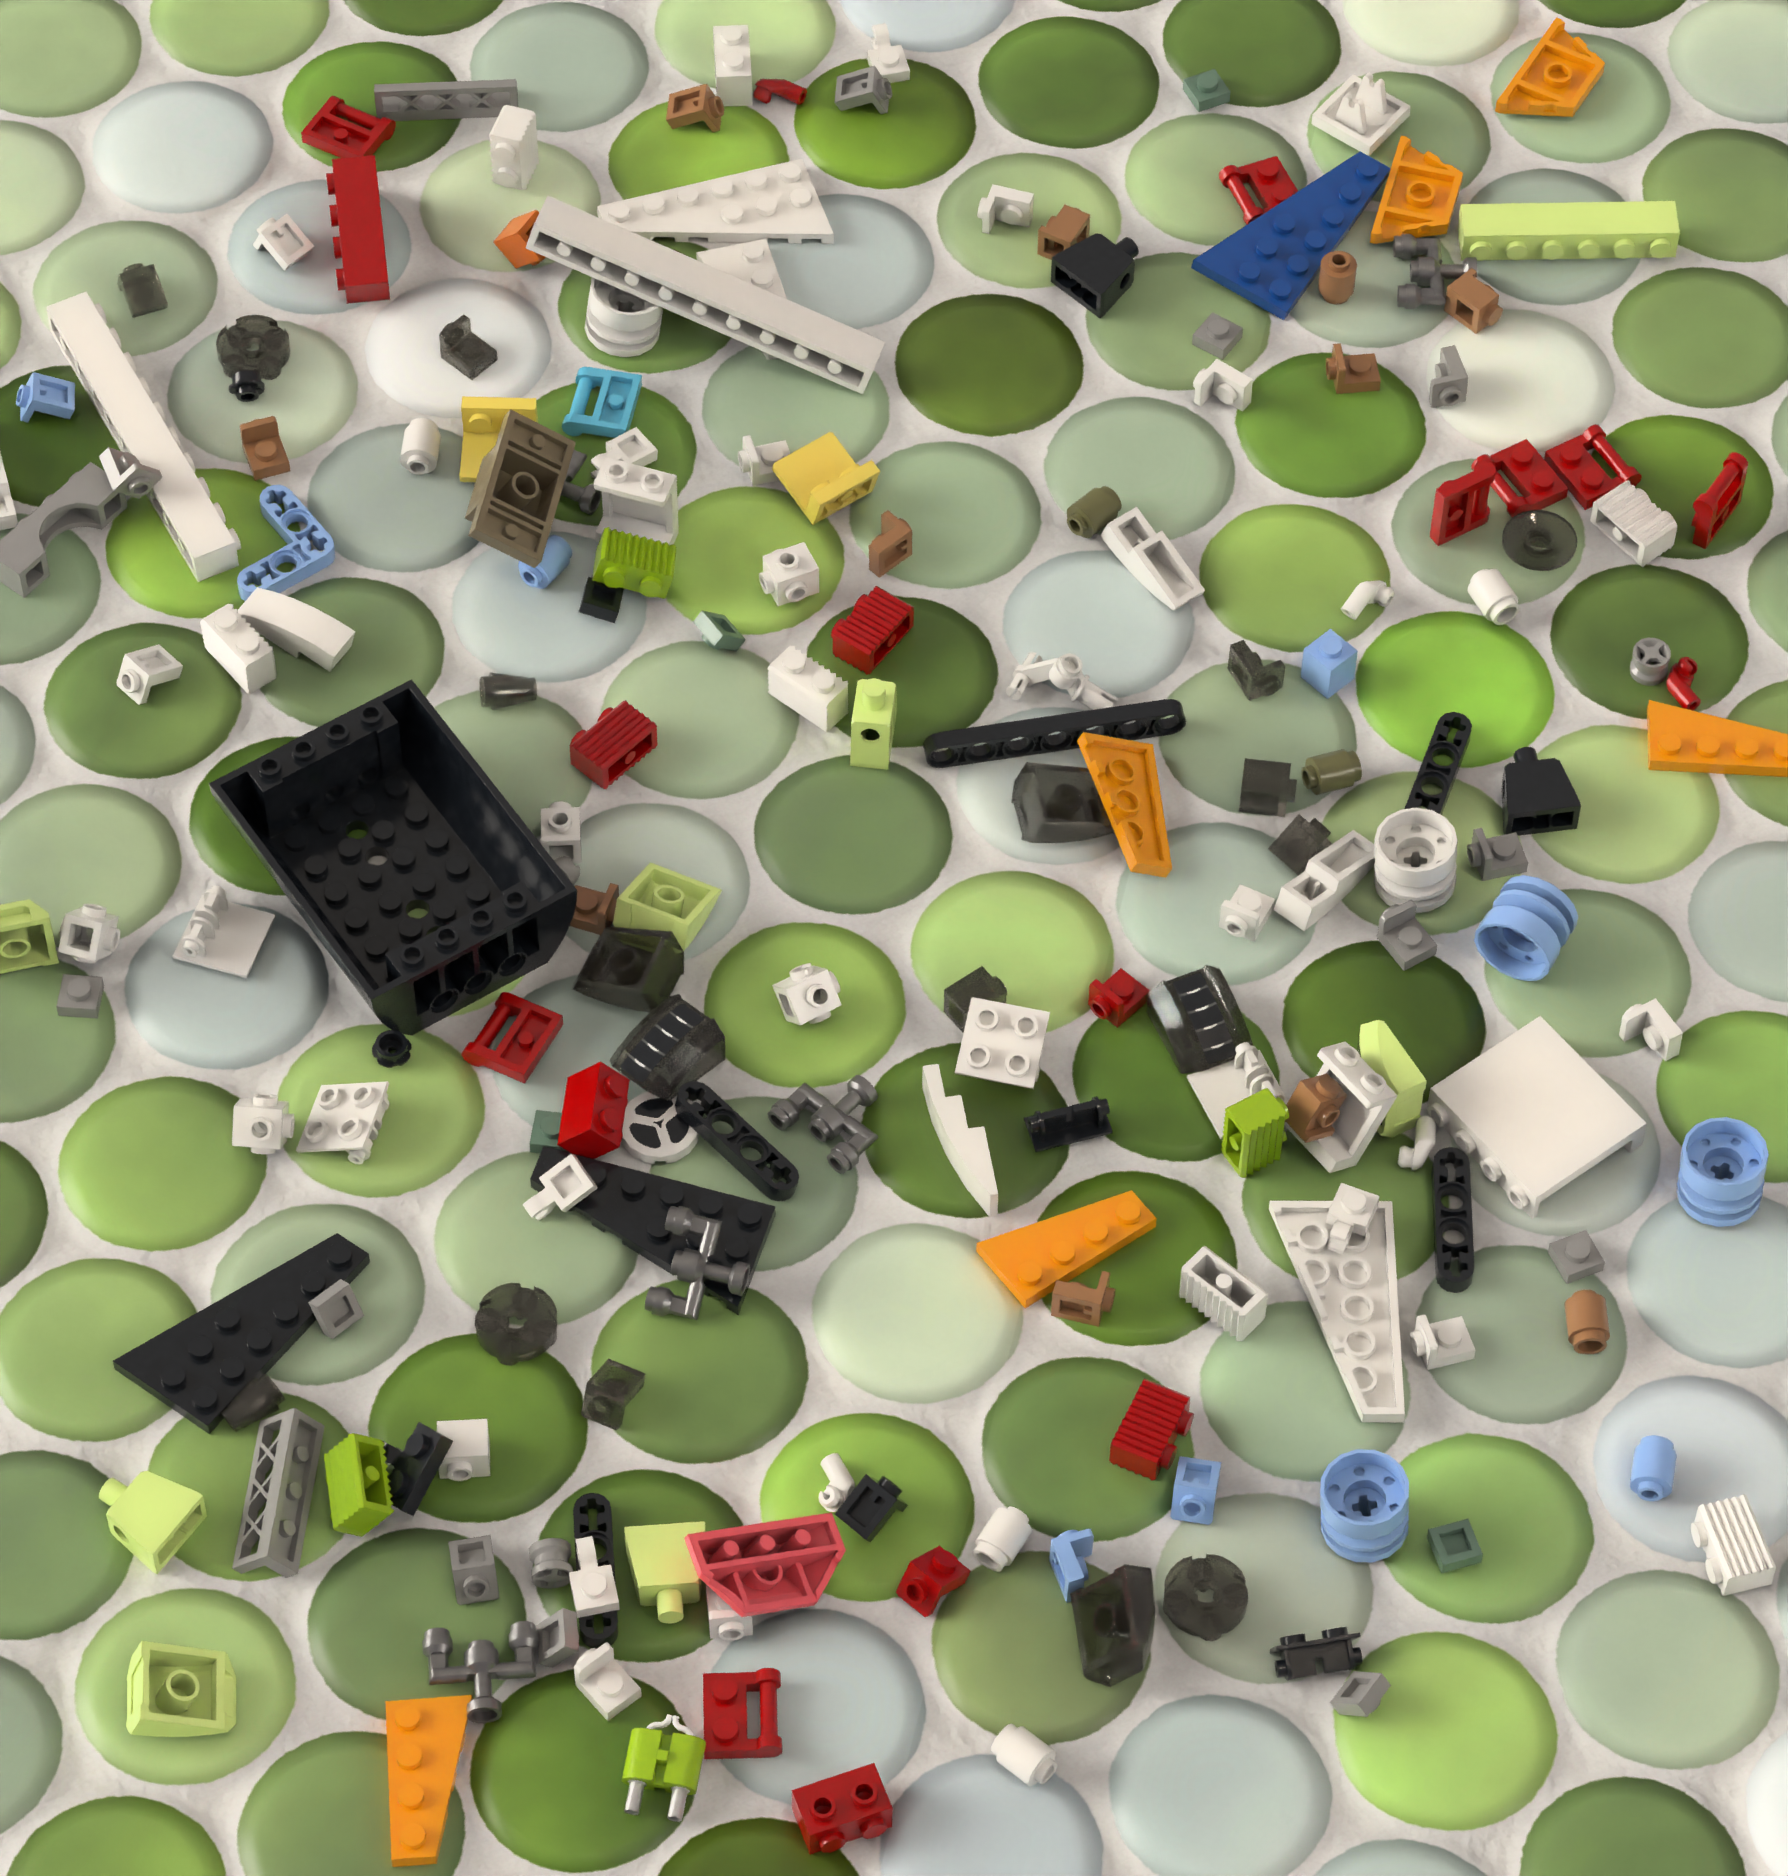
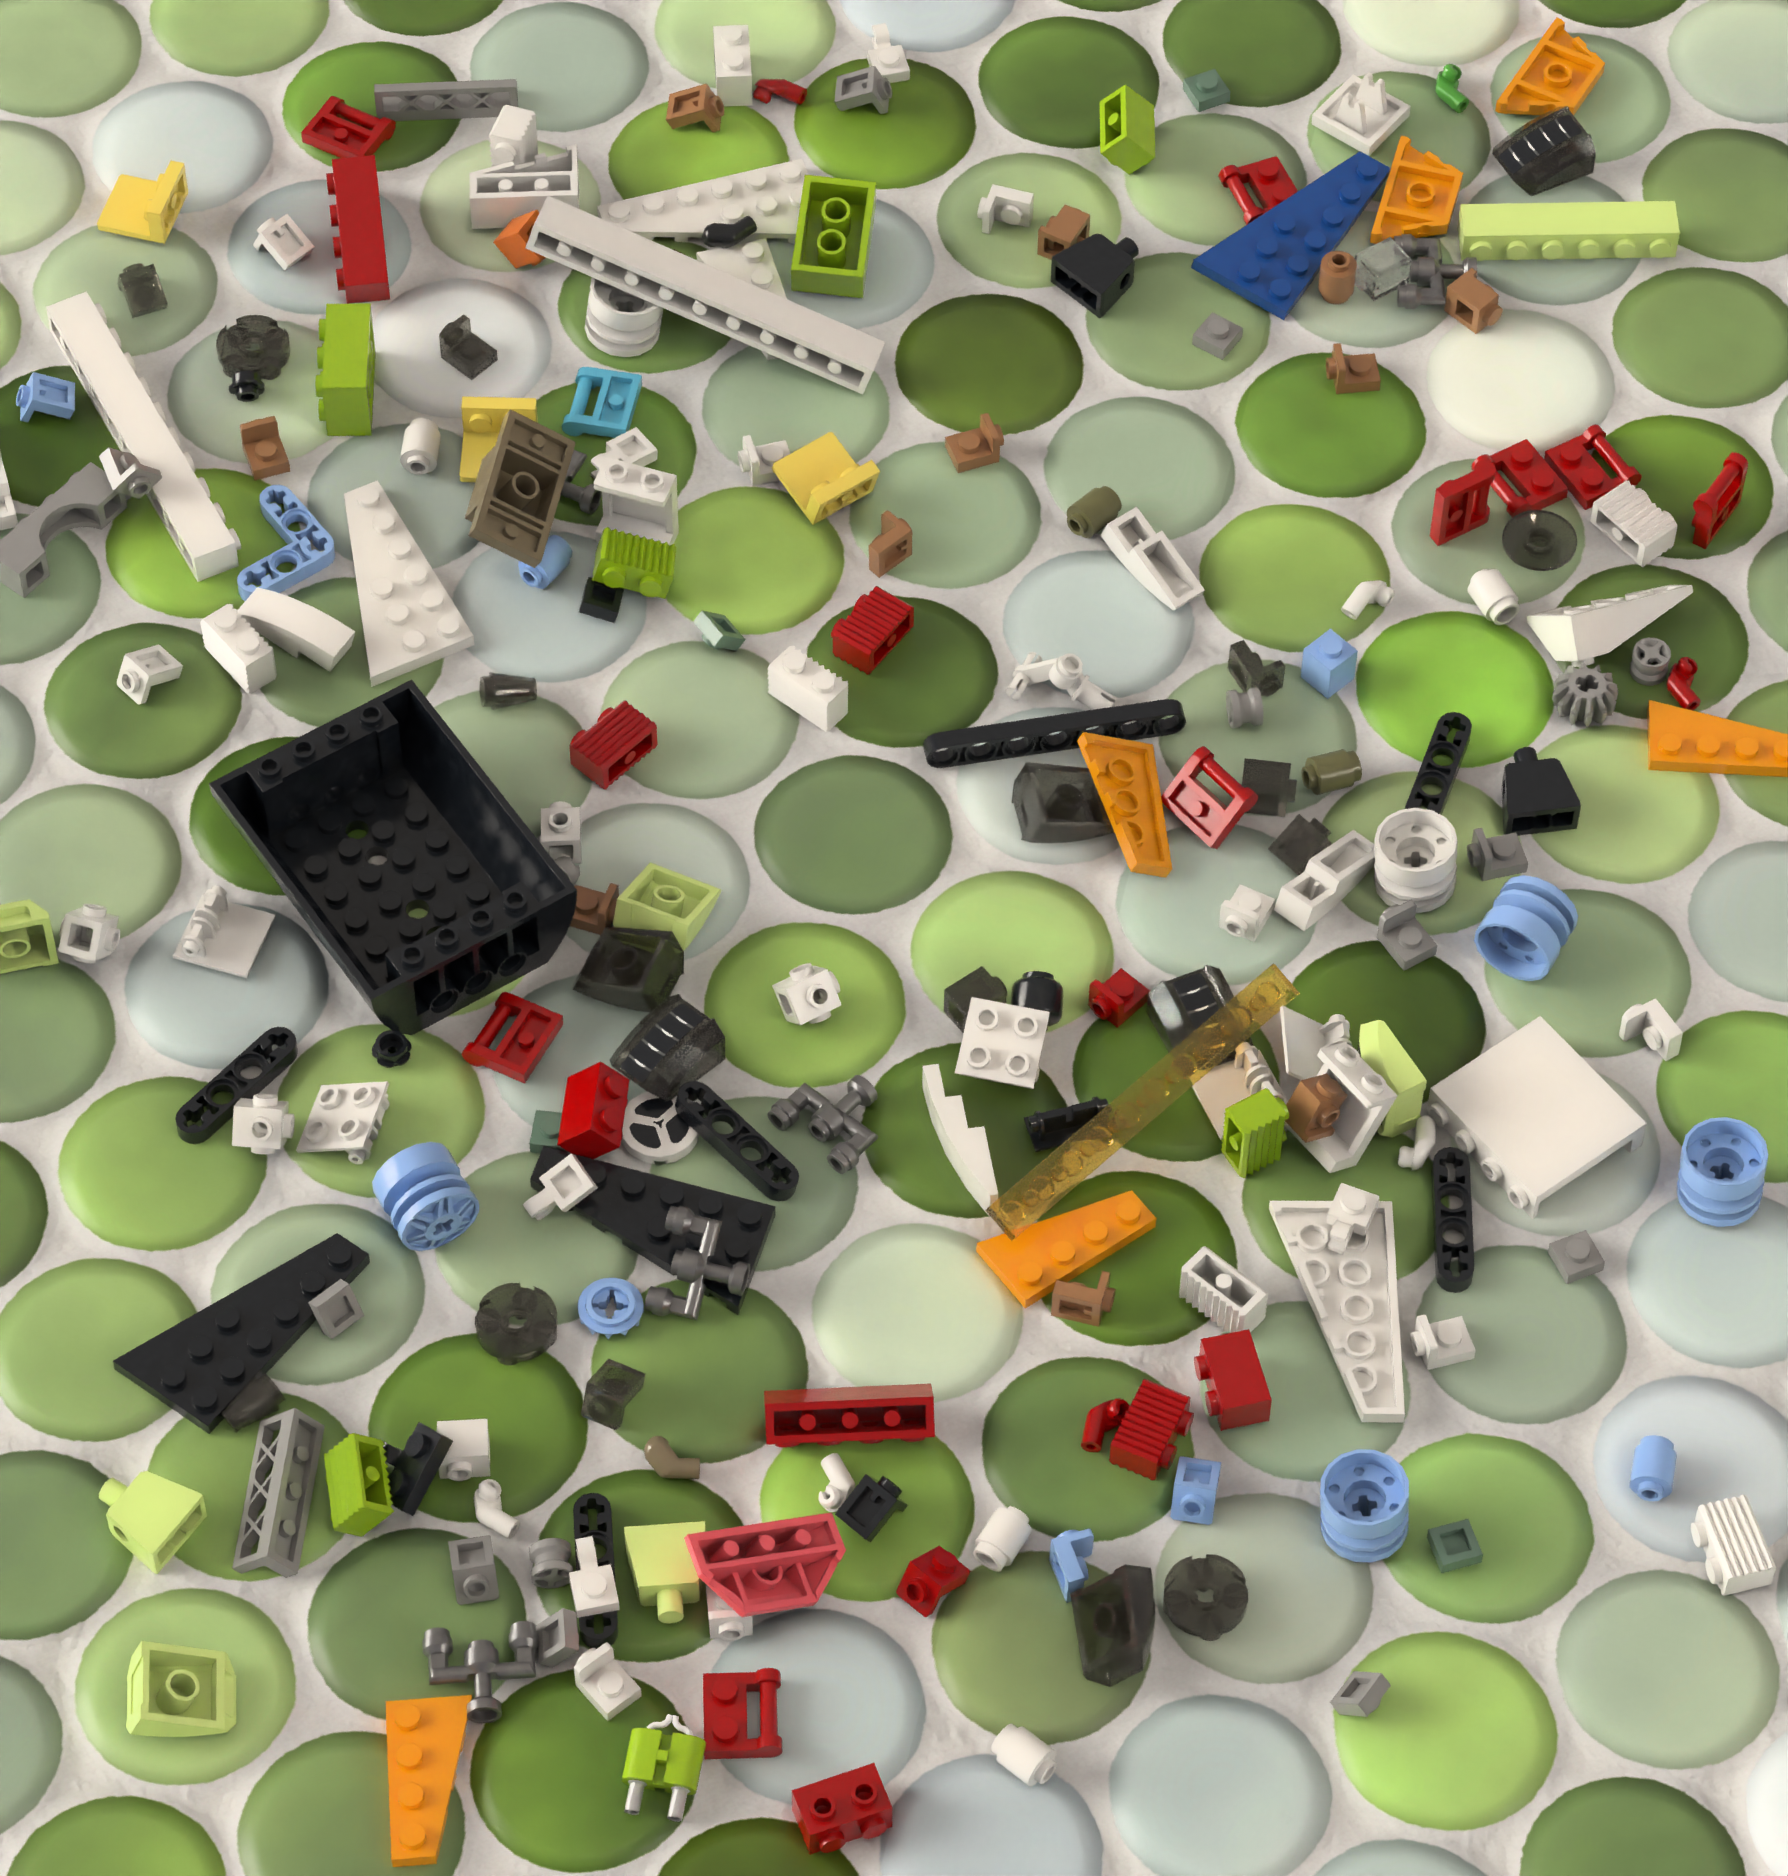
(80, 996): light grey plate -> none
(145, 206): none -> light yellow bracket
(231, 1081): none -> black beam
(347, 369): none -> lime brick
(401, 600): none -> white wing
(425, 1196): none -> light blue wheel
(489, 1509): none -> white arm
(512, 190): none -> white wedge
(596, 1298): none -> light blue gear
(667, 1463): none -> dark tan arm
(728, 235): none -> black arm
(789, 574): white brick -> none
(833, 236): none -> lime brick
(849, 1414): none -> red brick
(877, 710): yellowish green torso -> none
(976, 446): none -> medium nougat bracket
(1039, 992): none -> black head
(1101, 1420): none -> red arm
(1127, 129): none -> lime brick
(1141, 1102): none -> clear yellow plate
(1199, 806): none -> plate
(1225, 383): white bracket -> none
(1233, 1379): none -> red brick
(1244, 707): none -> light grey wheel
(1299, 1655): black hinge -> none
(1306, 1037): none -> white hinge
(1382, 269): none -> clear brick
(1447, 88): none -> bright green arm
(1450, 380): light grey bracket -> none
(1547, 152): none -> clear smoke slope
(1585, 694): none -> light grey gear
(1587, 1322): medium nougat brick -> none
(1599, 628): none -> white wedge

